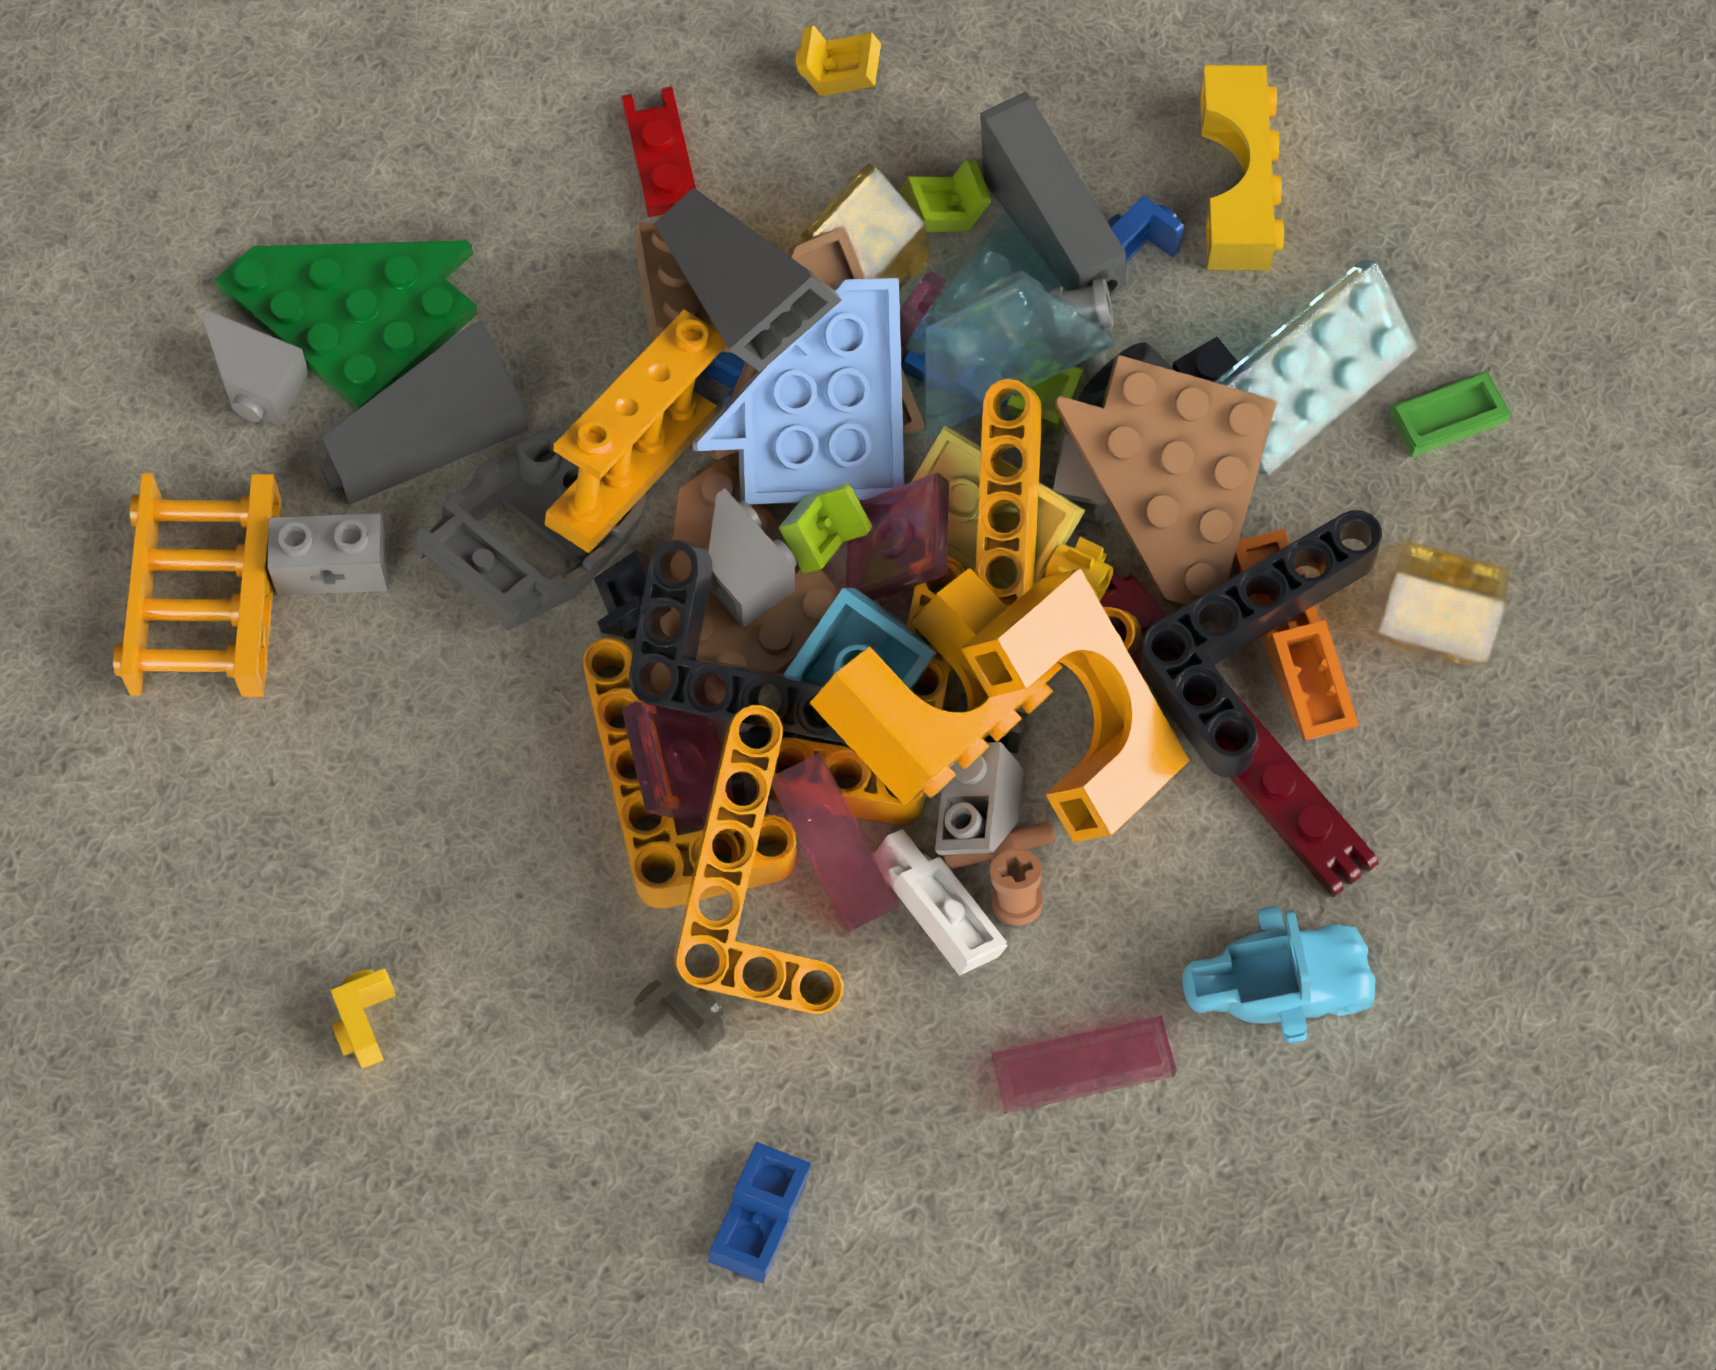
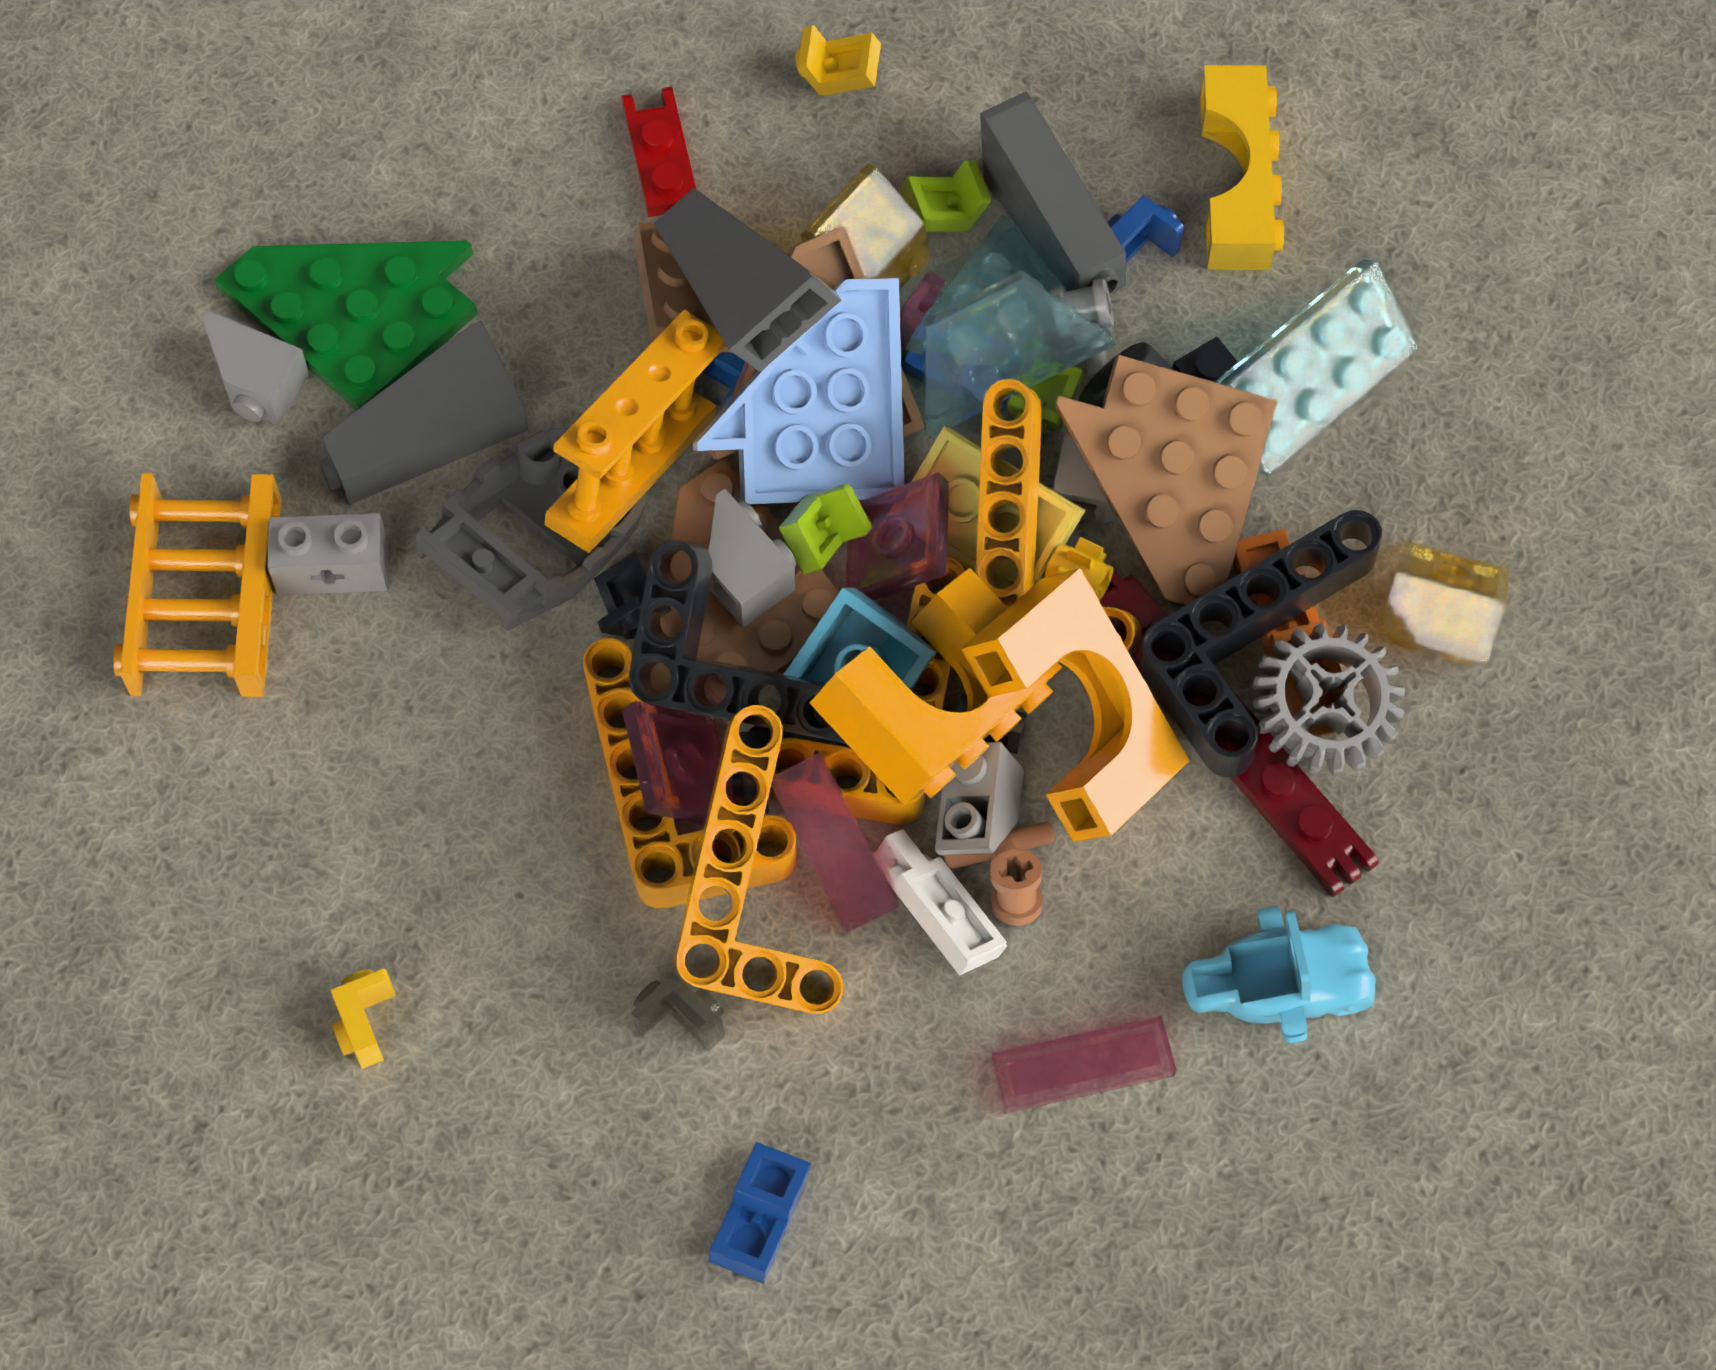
(1314, 682): none -> light grey gear
(1449, 413): bright green tile -> none

